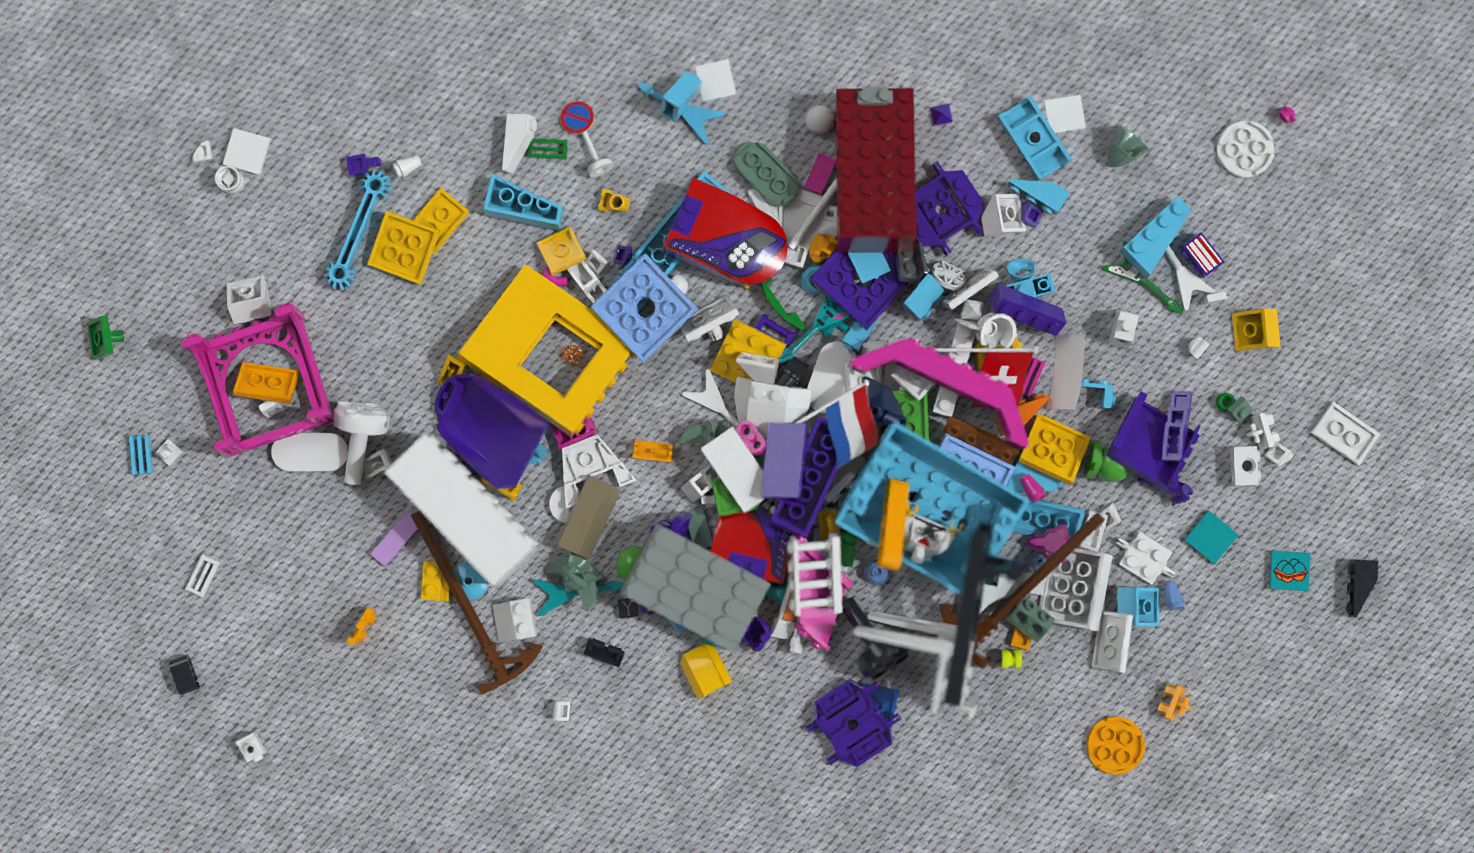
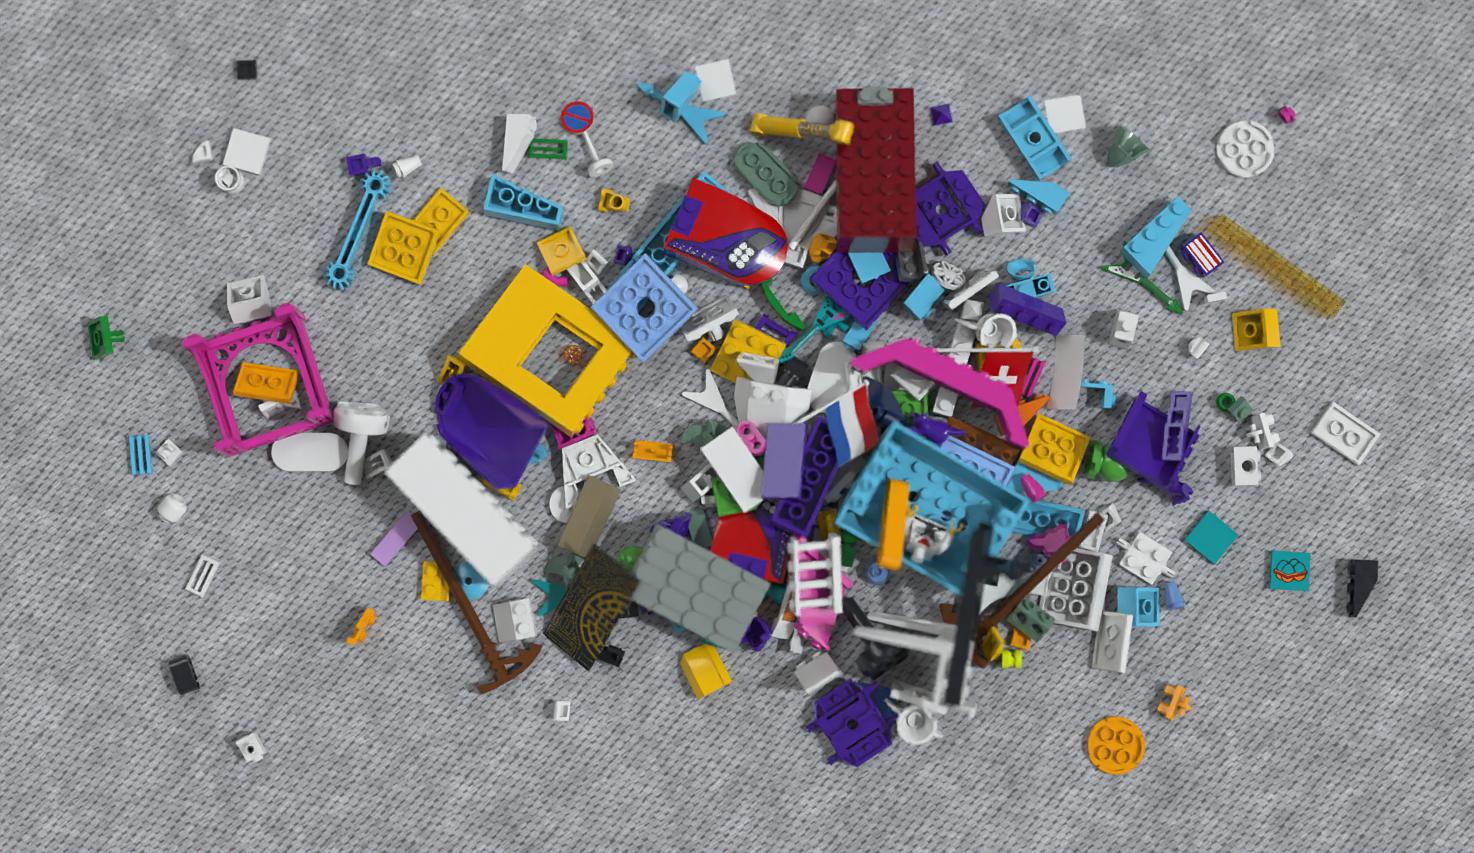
(172, 508): none -> white head
(246, 69): none -> black tile
(591, 607): none -> black sticker
(703, 350): none -> light orange tile
(766, 125): none -> yellow piece
(816, 671): none -> white slope
(915, 723): none -> white helmet
(916, 696): none -> white tile
(934, 430): none -> dark purple animal
(992, 644): none -> yellow slope
(1276, 266): none -> clear yellow tile

